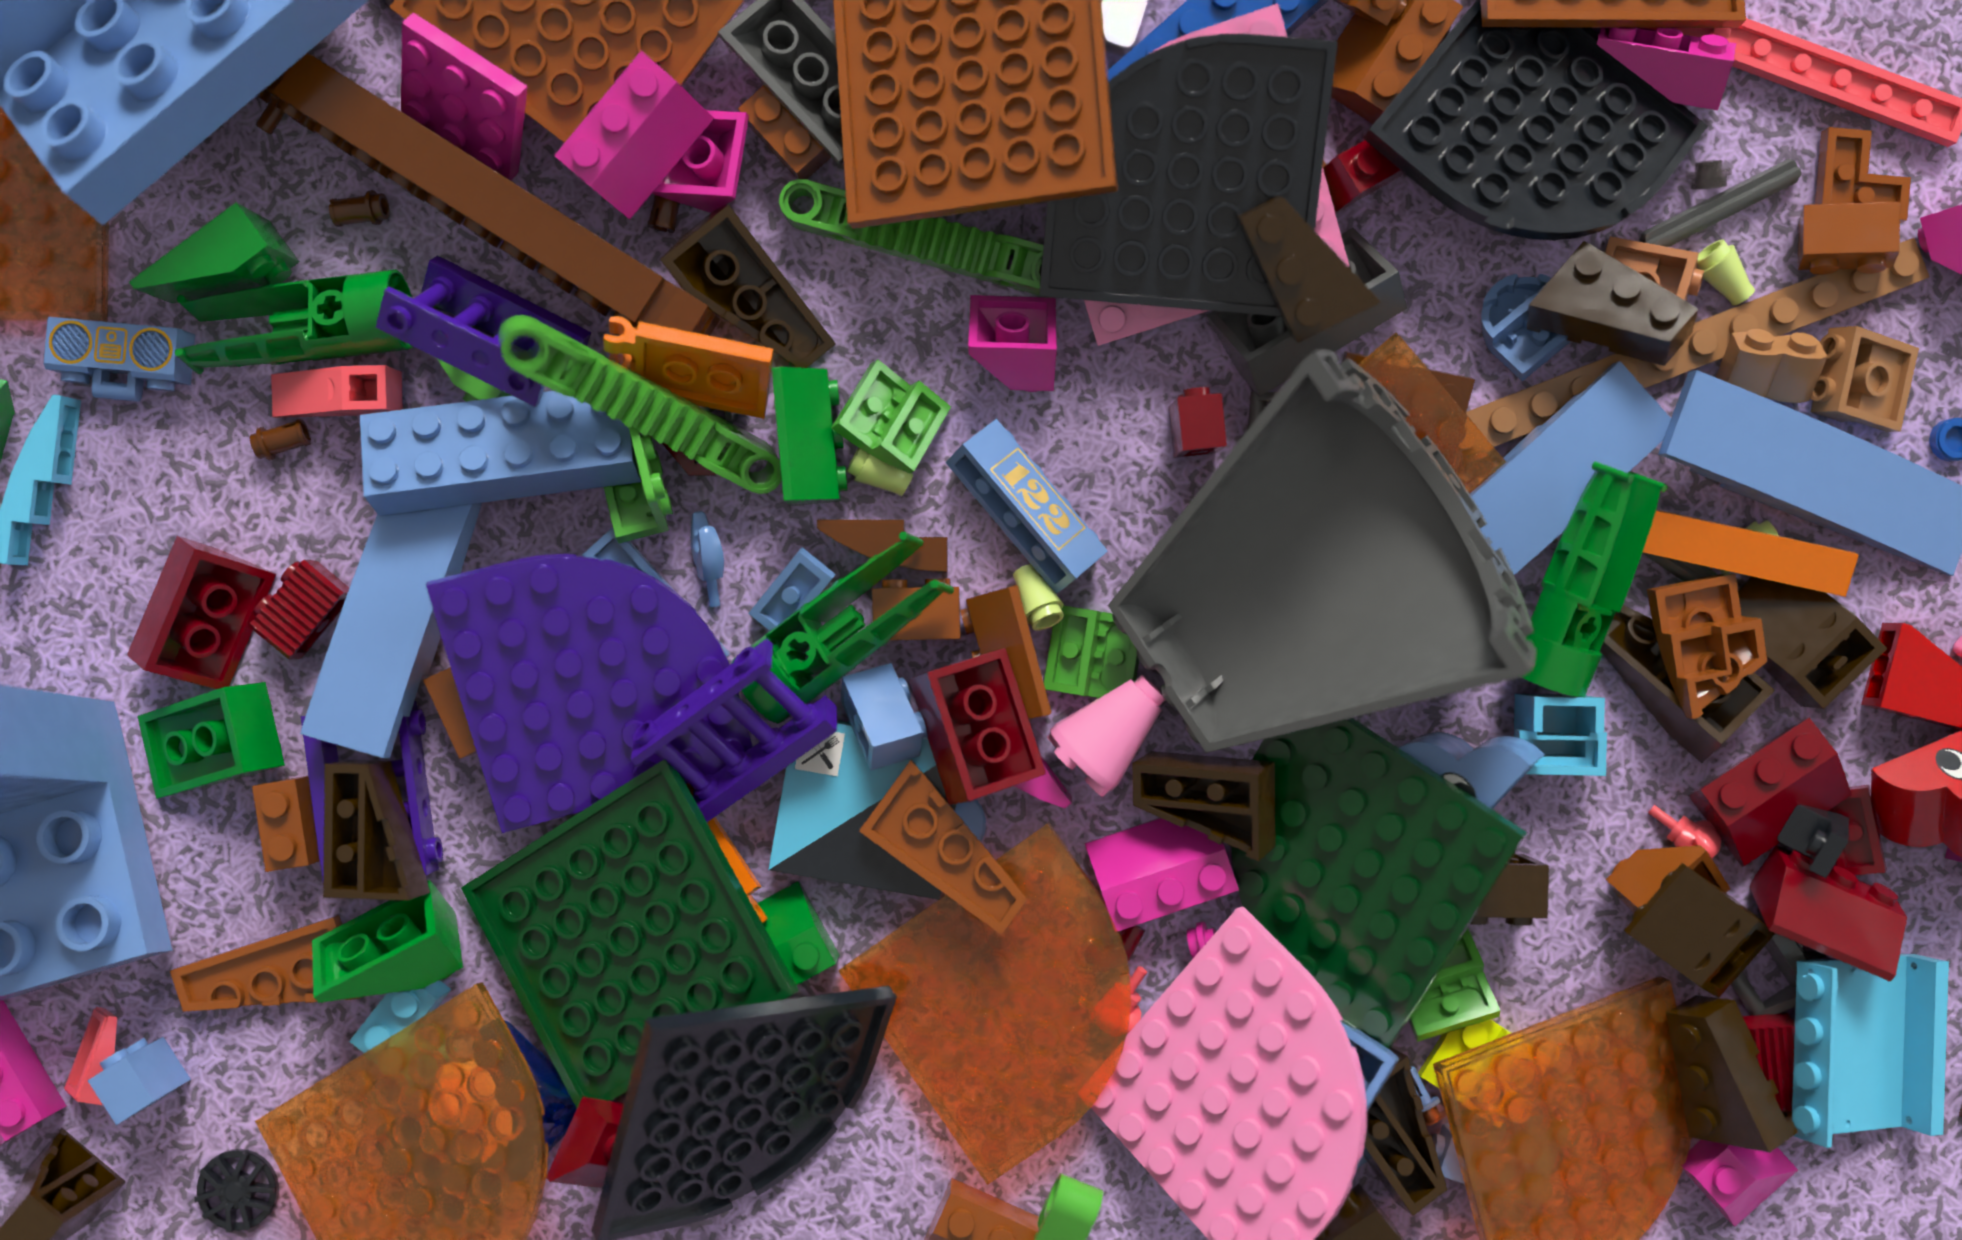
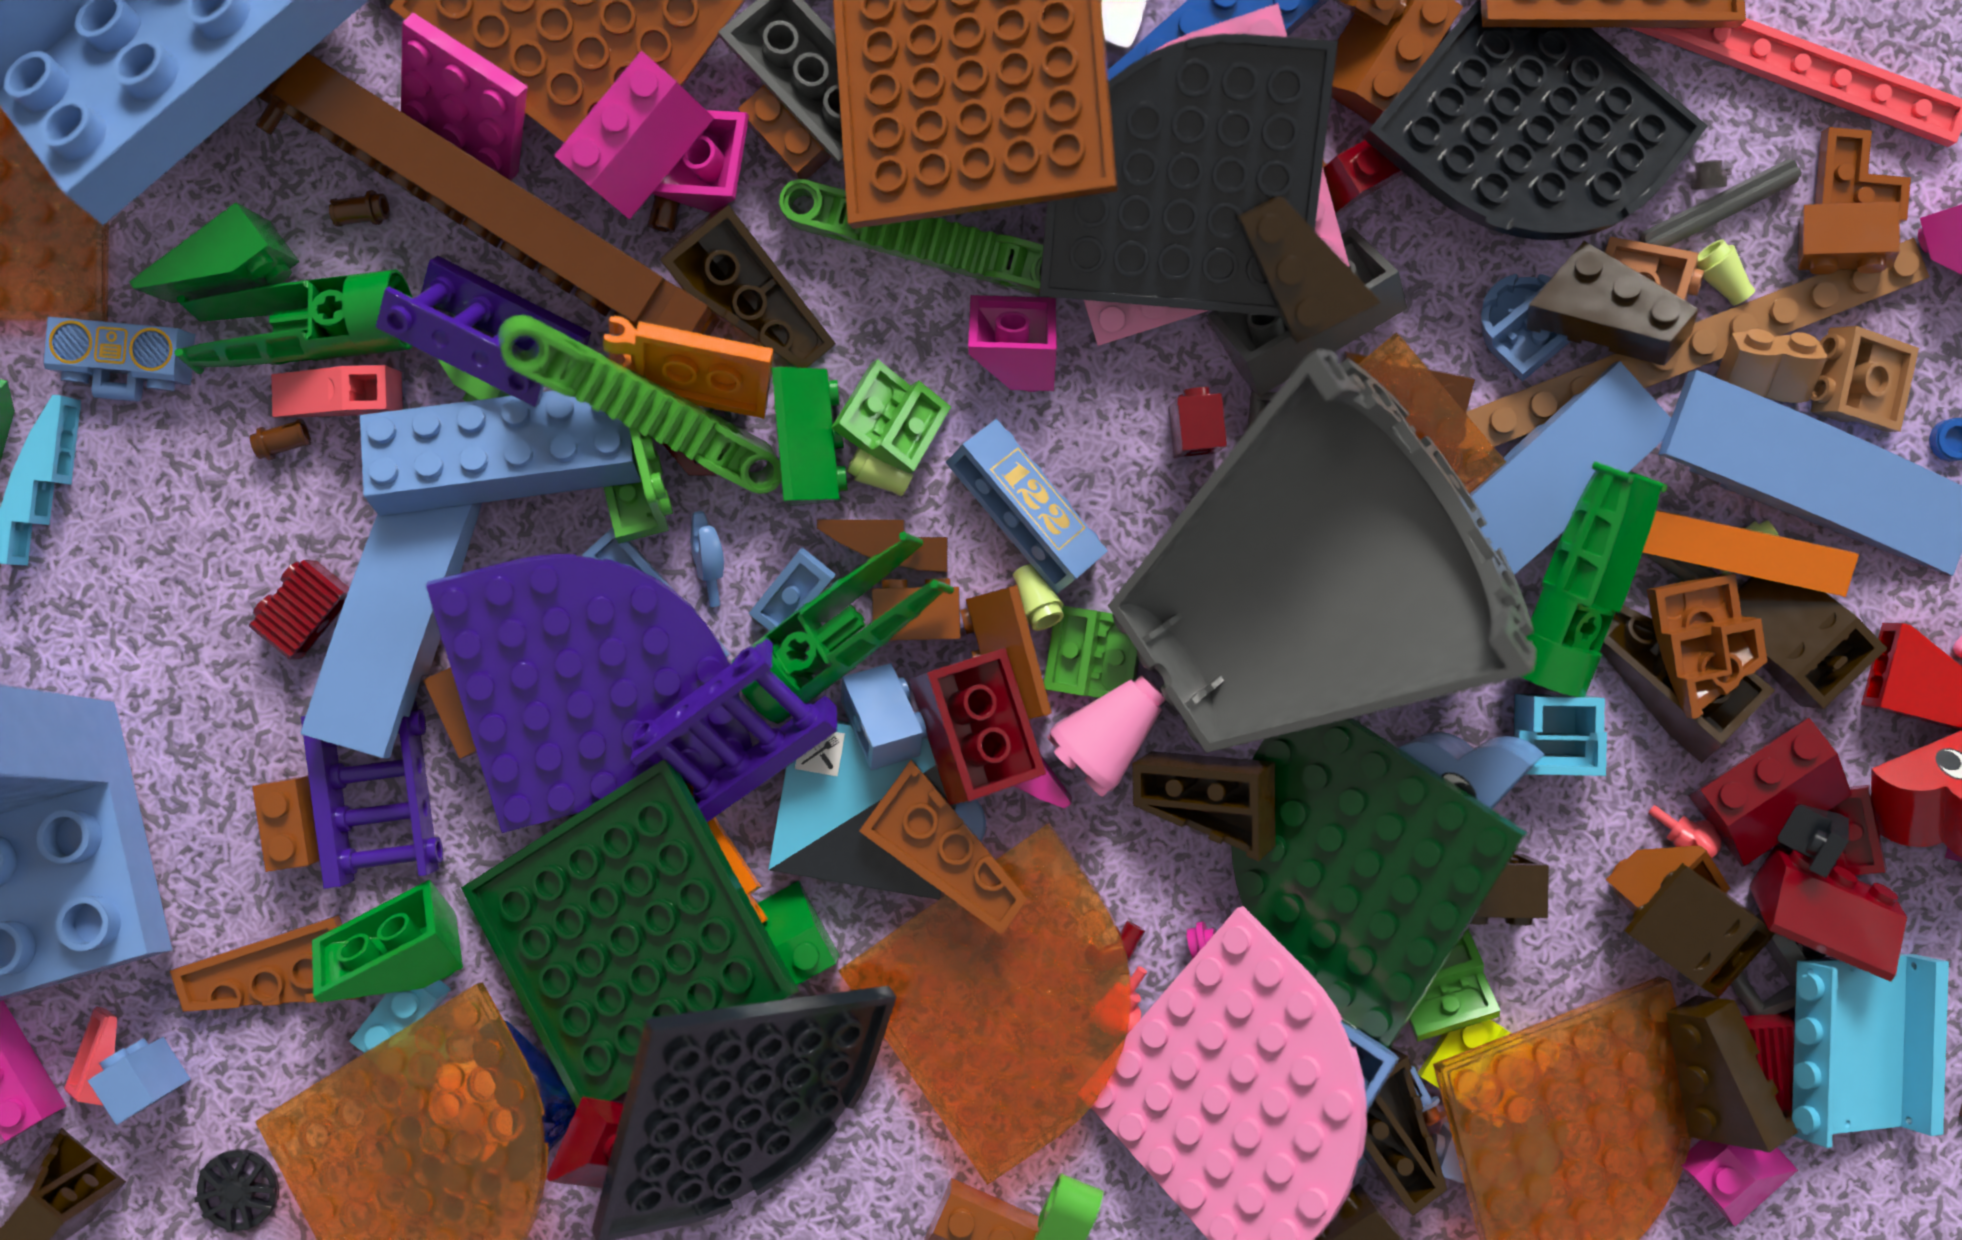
(199, 615): dark red slope -> none
(211, 739): green slope -> none
(368, 835): dark brown wedge -> none
(1158, 871): dark pink slope -> none
(1675, 64): dark pink slope -> none

